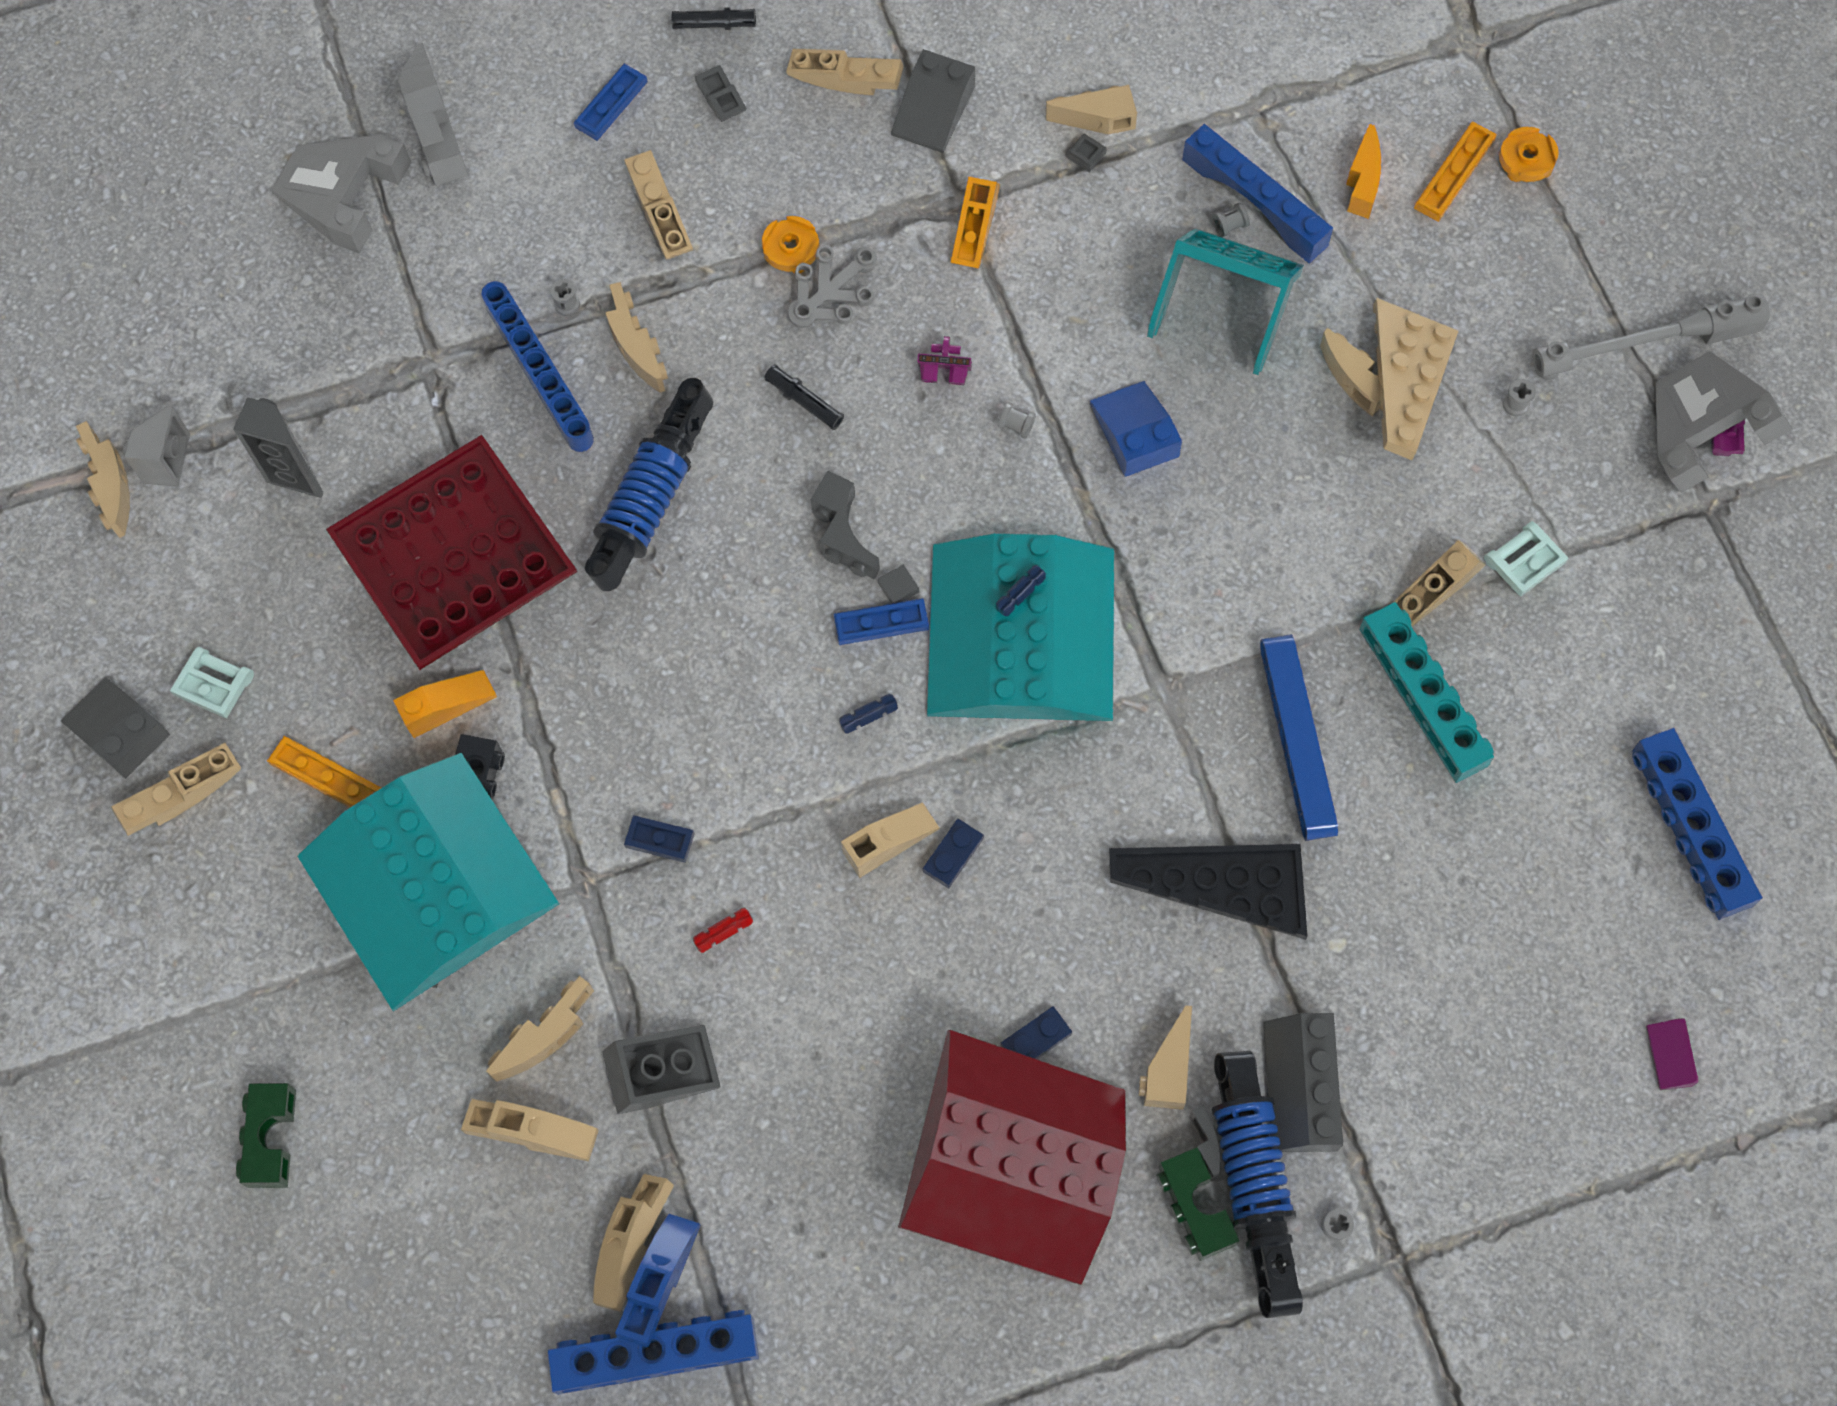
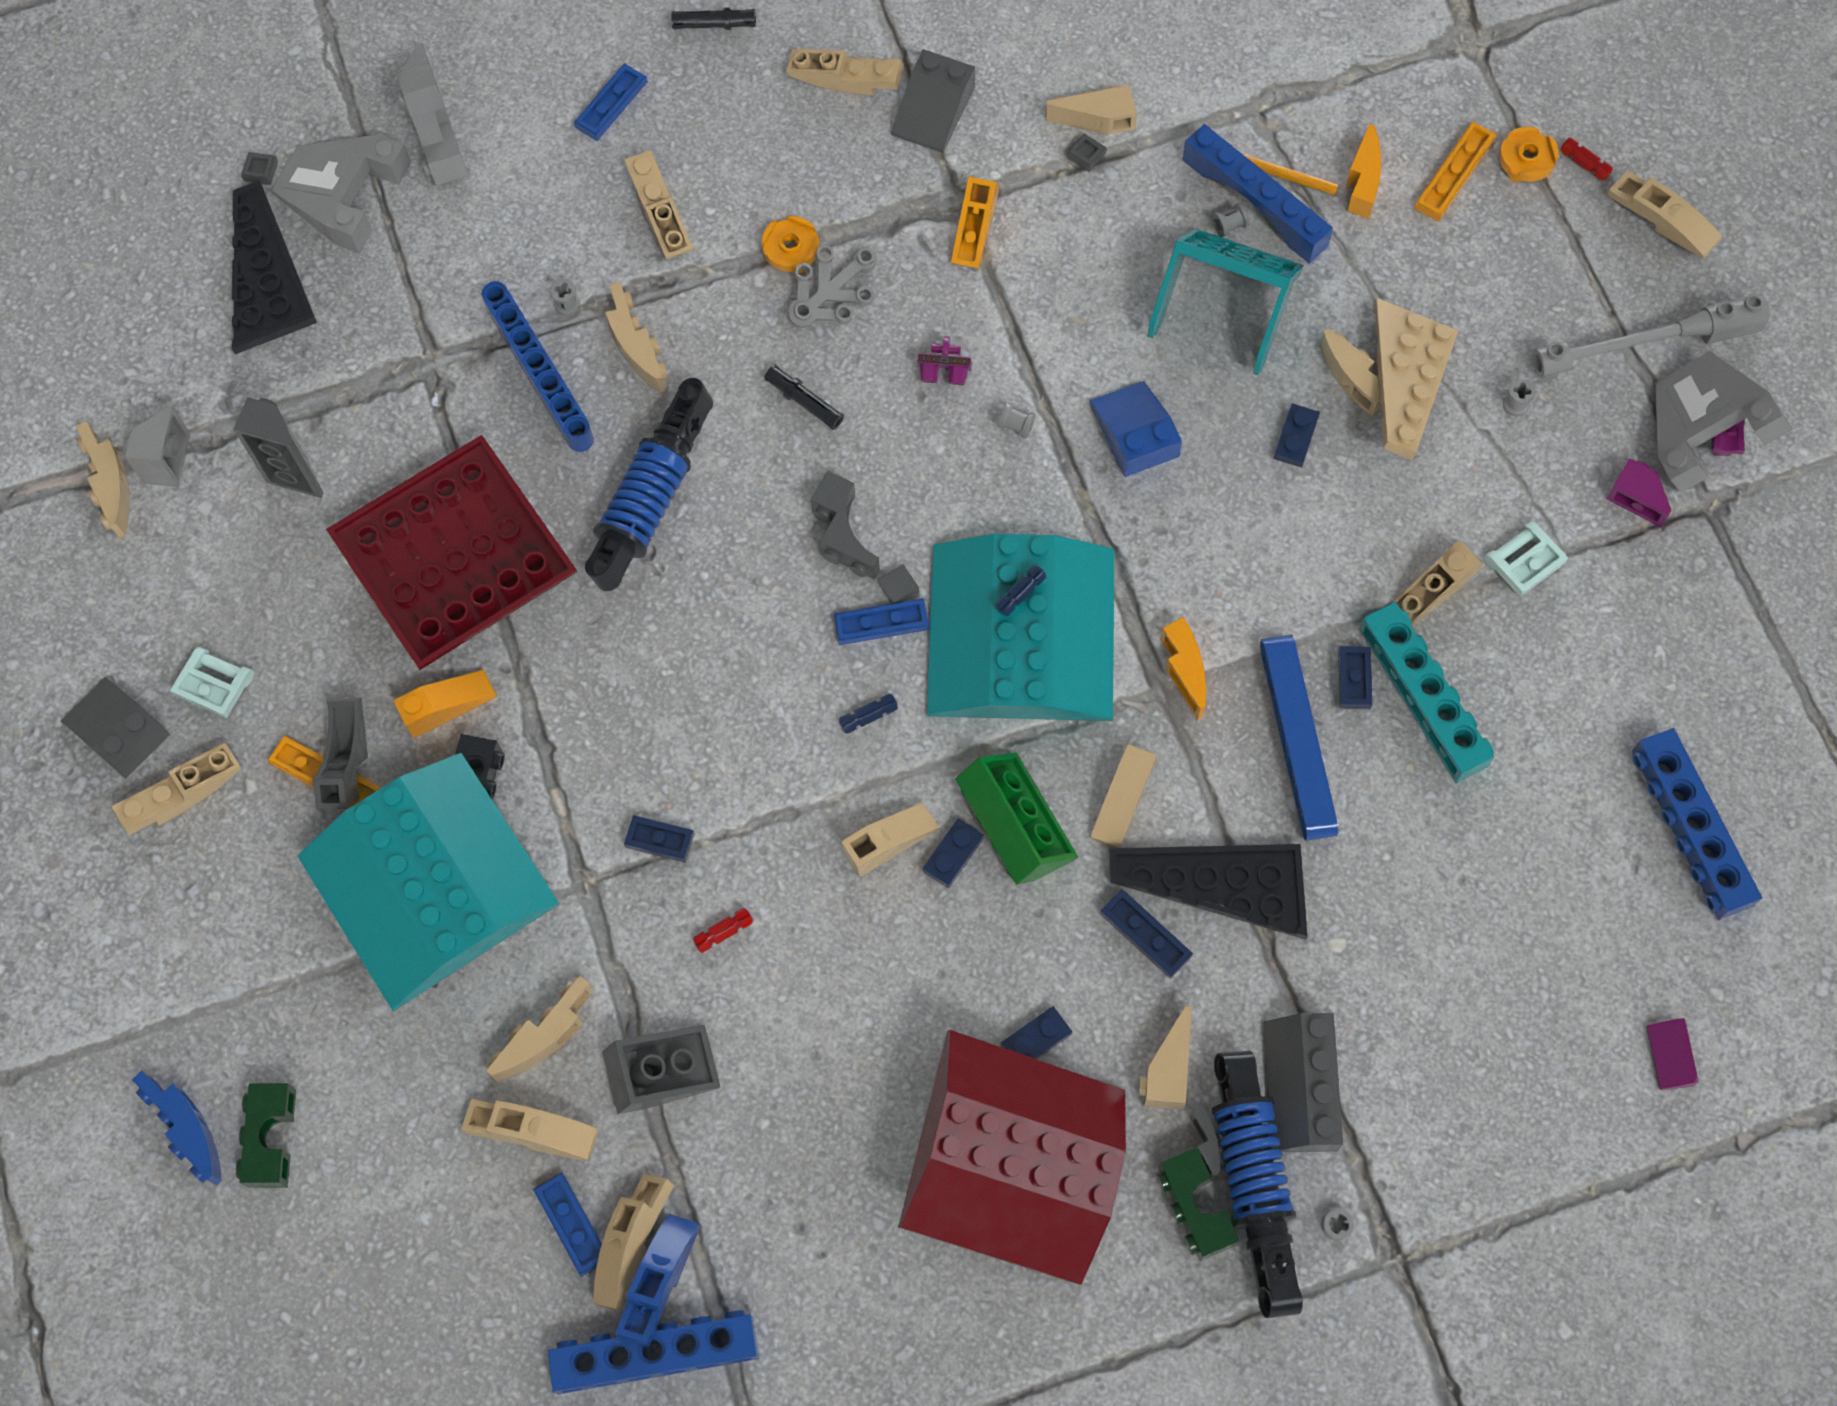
(187, 1127): none -> blue slope
(259, 167): none -> dark grey tile
(264, 278): none -> black wing
(345, 750): none -> dark grey arch
(570, 1223): none -> blue tile
(720, 93): dark grey slope -> none
(1015, 817): none -> green slope
(1123, 796): none -> tan slope
(1146, 933): none -> dark blue plate
(1185, 664): none -> light orange slope
(1295, 176): none -> light orange bar
(1296, 435): none -> dark blue plate
(1355, 677): none -> dark blue plate
(1586, 159): none -> red axle
(1641, 493): none -> magenta slope
(1669, 212): none -> tan slope

